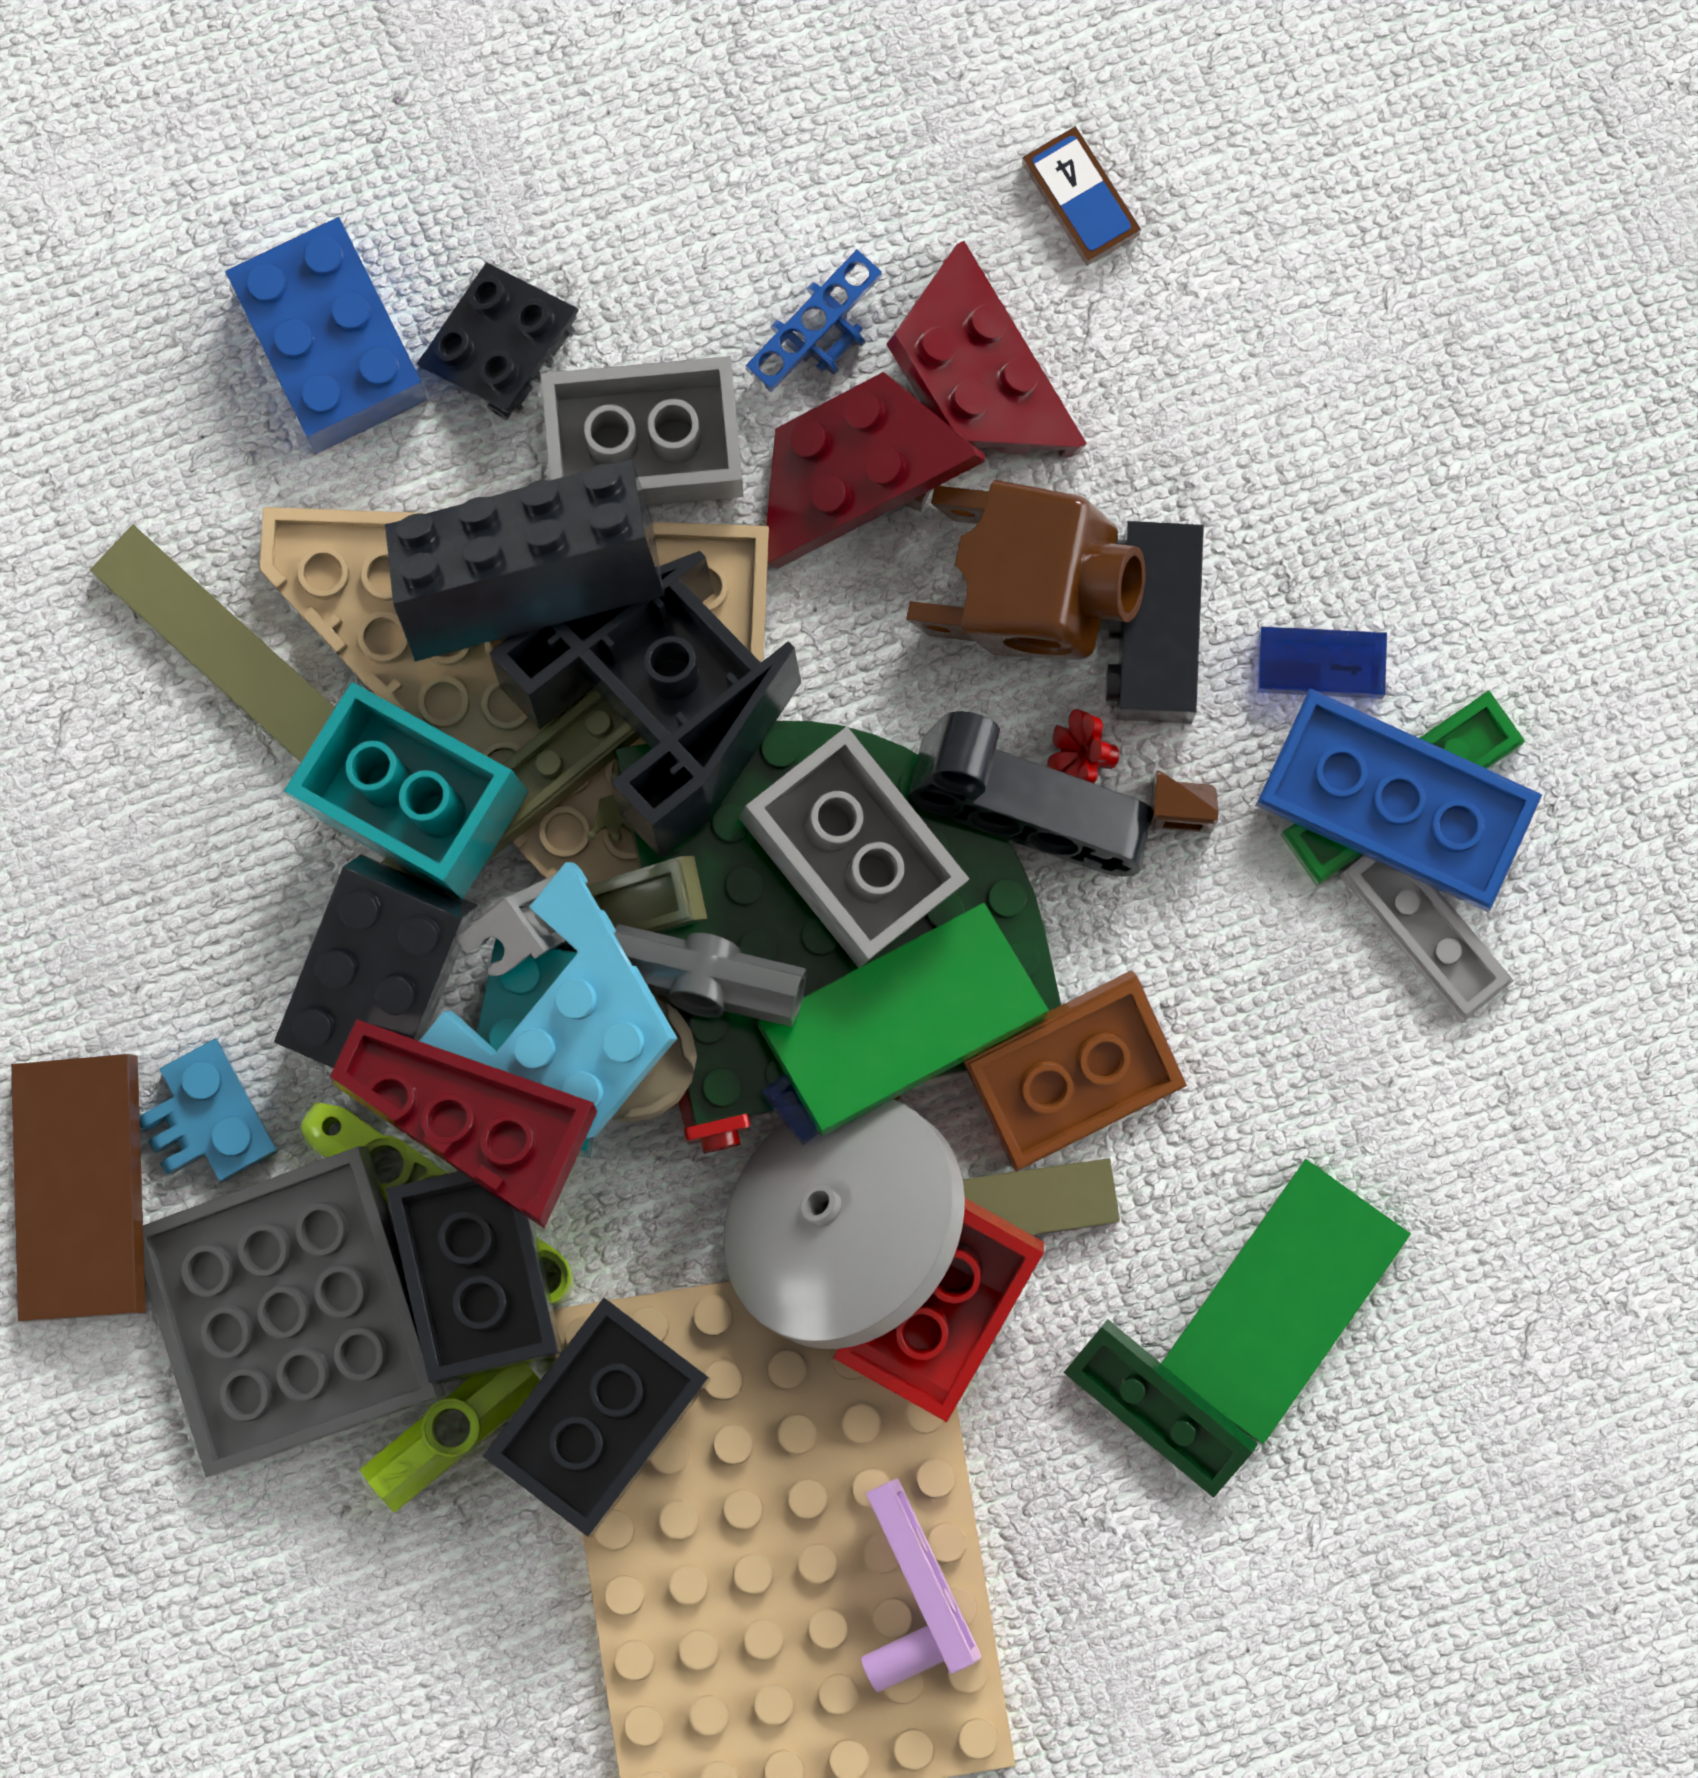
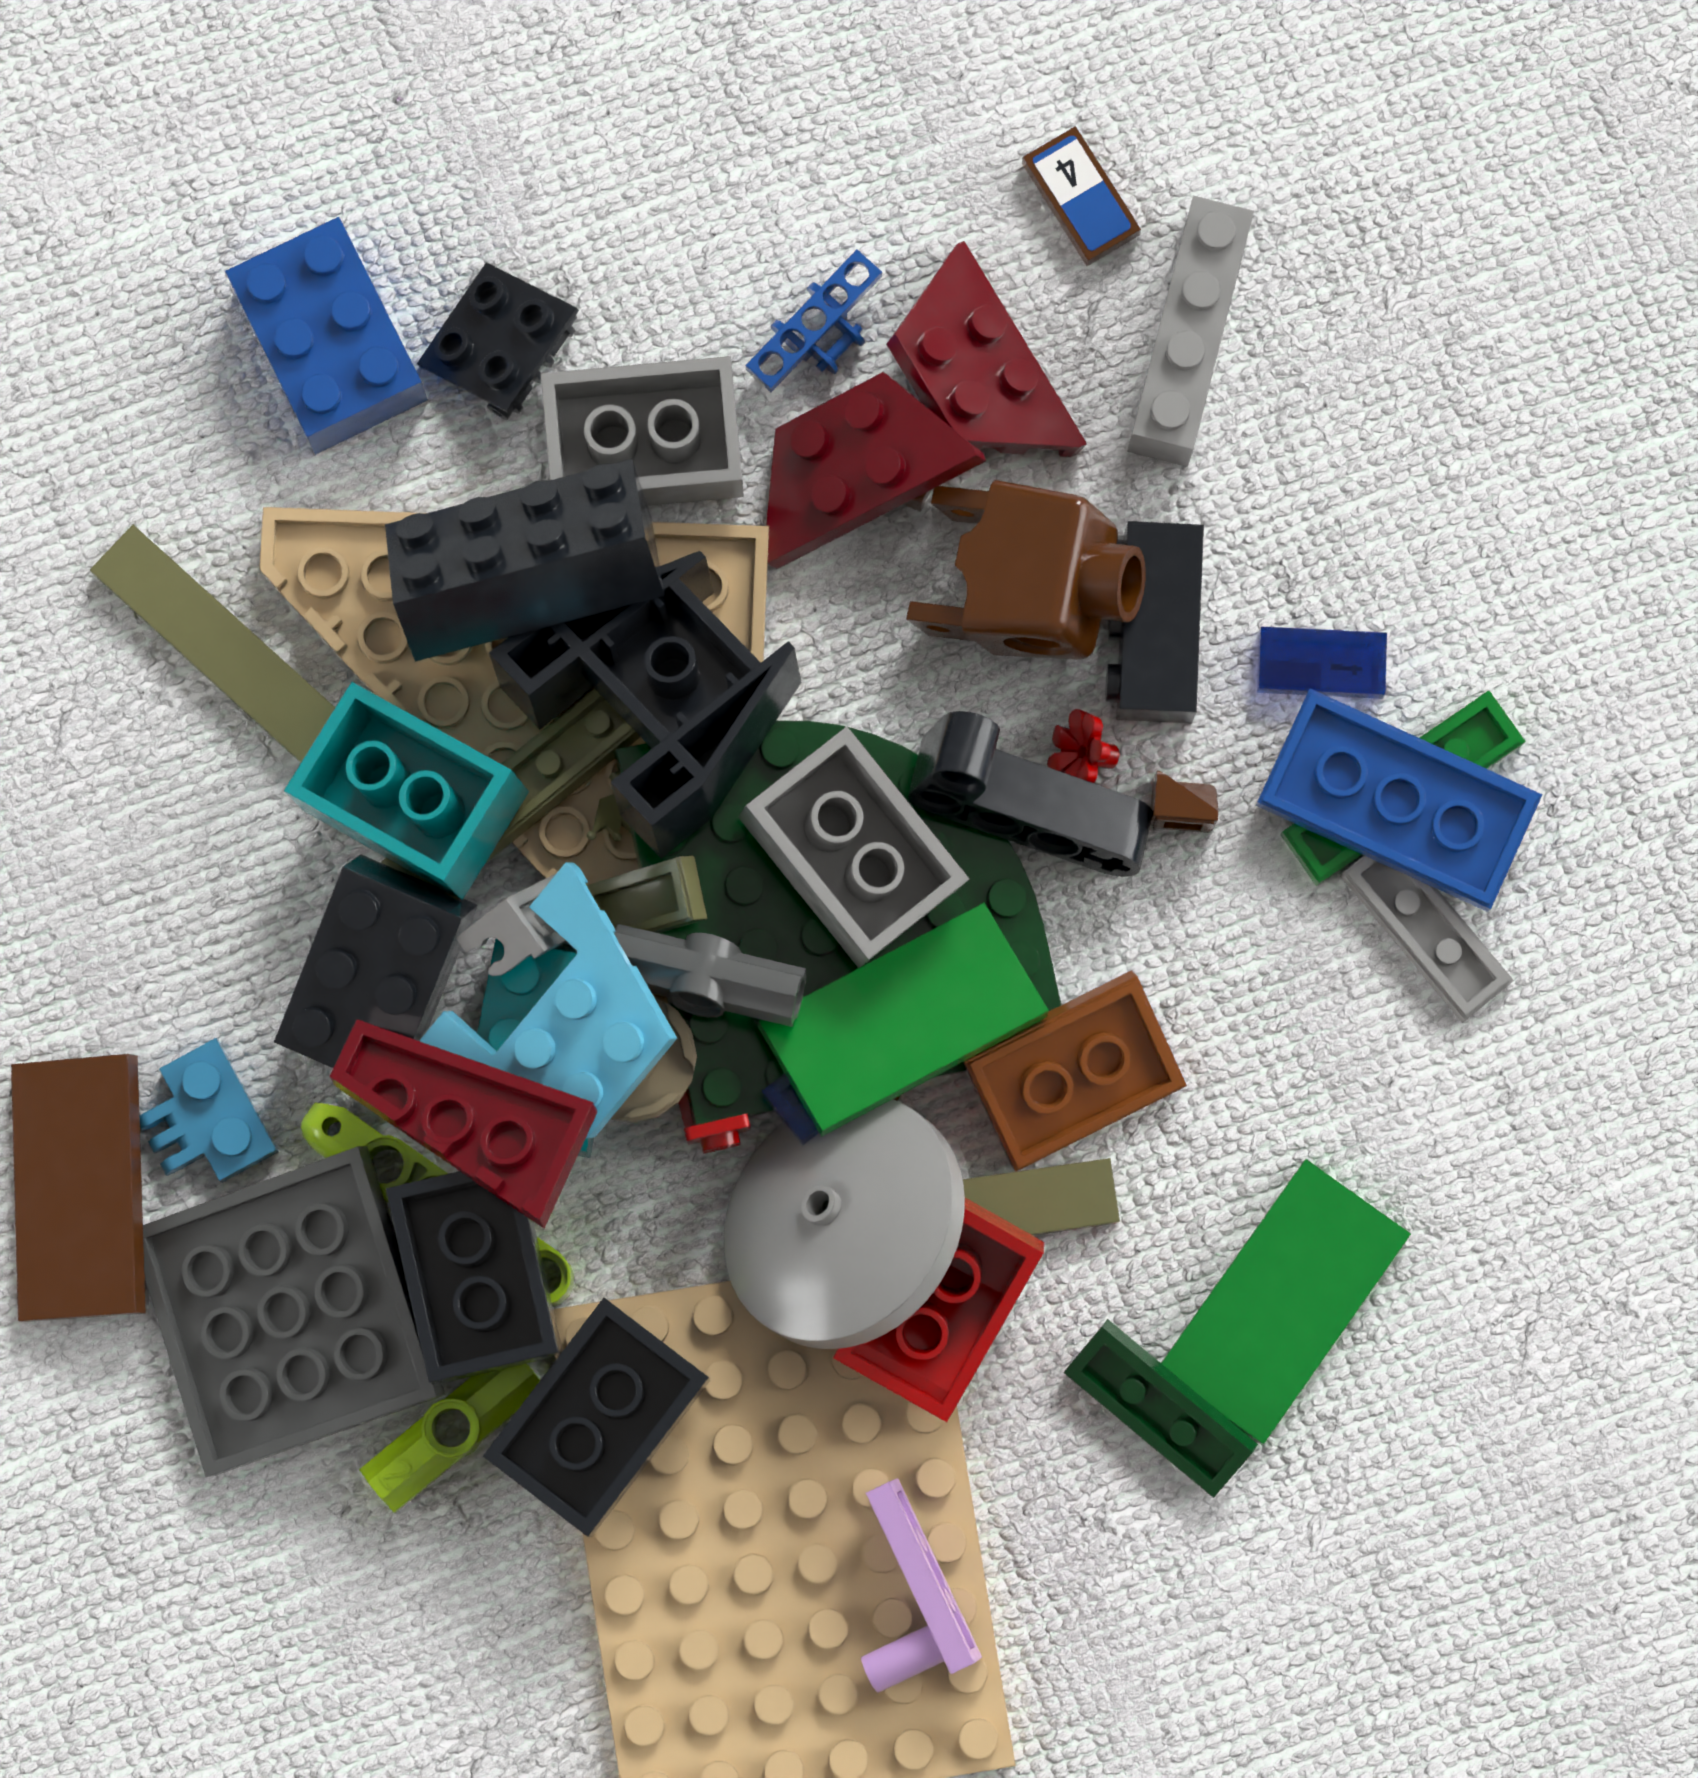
(1190, 331): none -> light grey brick

